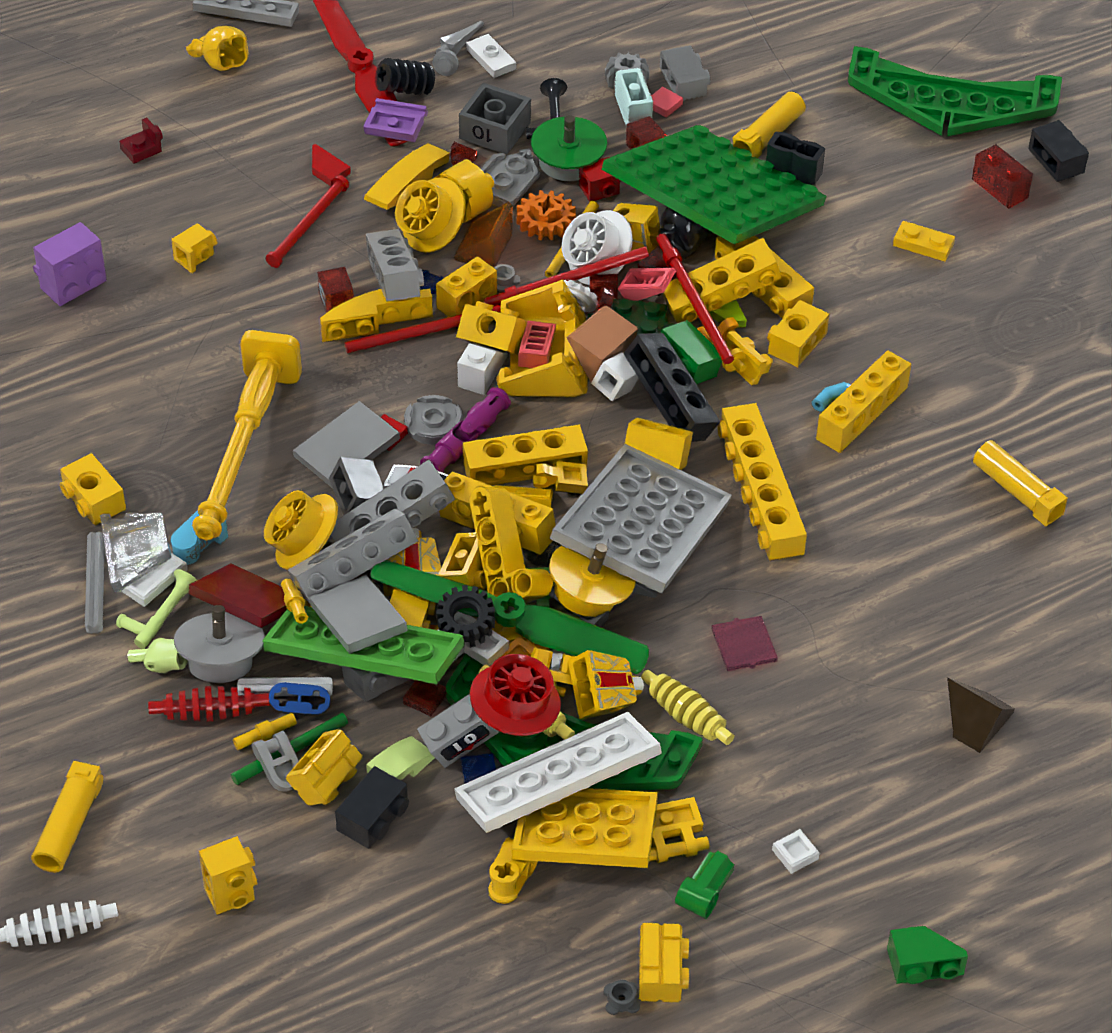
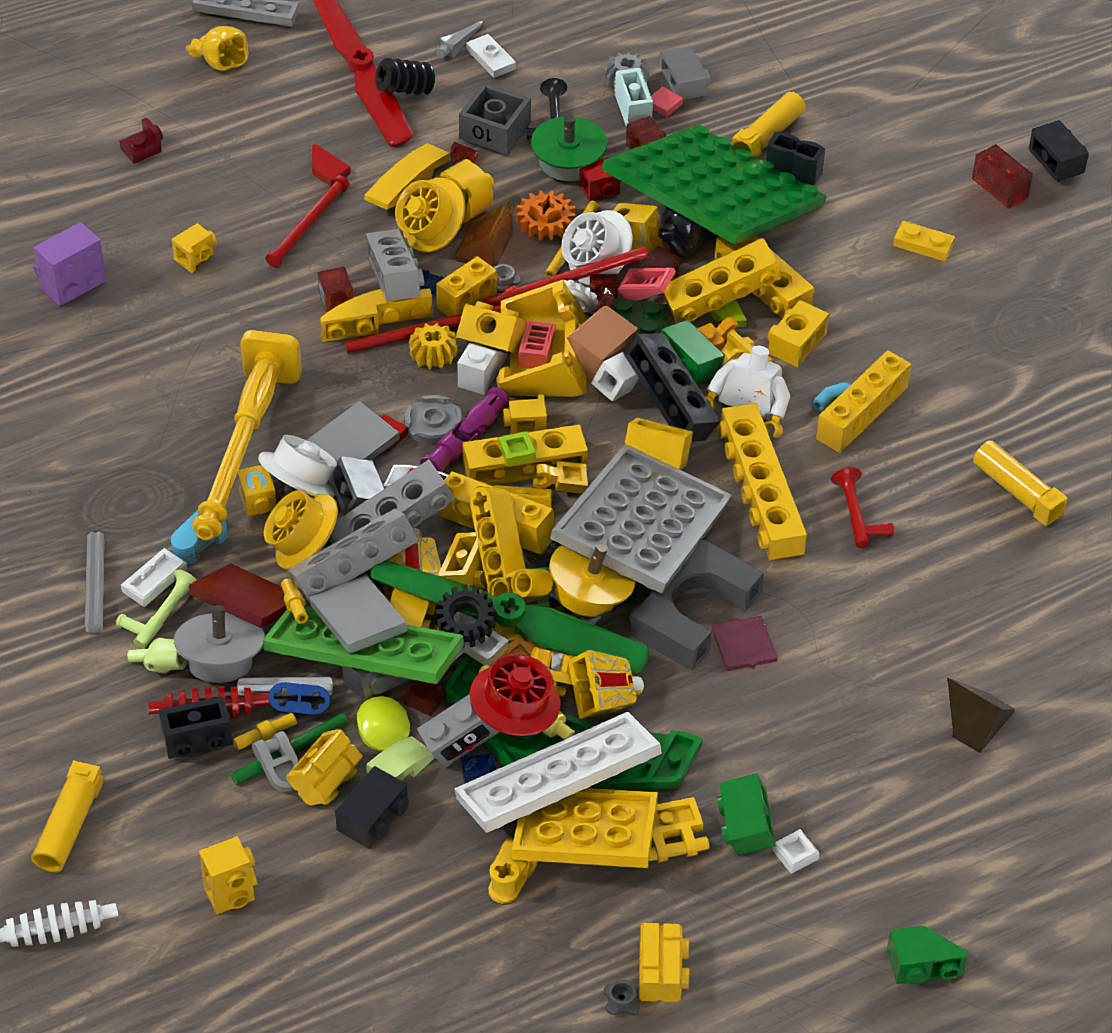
(92, 489): yellow brick -> none
(134, 546): clear wing -> none
(196, 727): none -> black brick
(256, 490): none -> yellow brick
(300, 466): none -> white piece
(382, 722): none -> neon yellow hat
(395, 120): medium lavender plate -> none
(433, 346): none -> yellow gear
(445, 62): light grey plate -> none
(511, 175): light grey tile -> none
(517, 448): none -> lime tile
(526, 415): none -> yellow brick
(674, 260): red bar -> none
(687, 707): light yellow piece -> none
(702, 890): green piece -> none
(706, 571): none -> dark grey arch
(746, 814): none -> green brick
(752, 381): none -> white torso
(847, 480): none -> red piece
(939, 98): green wing -> none

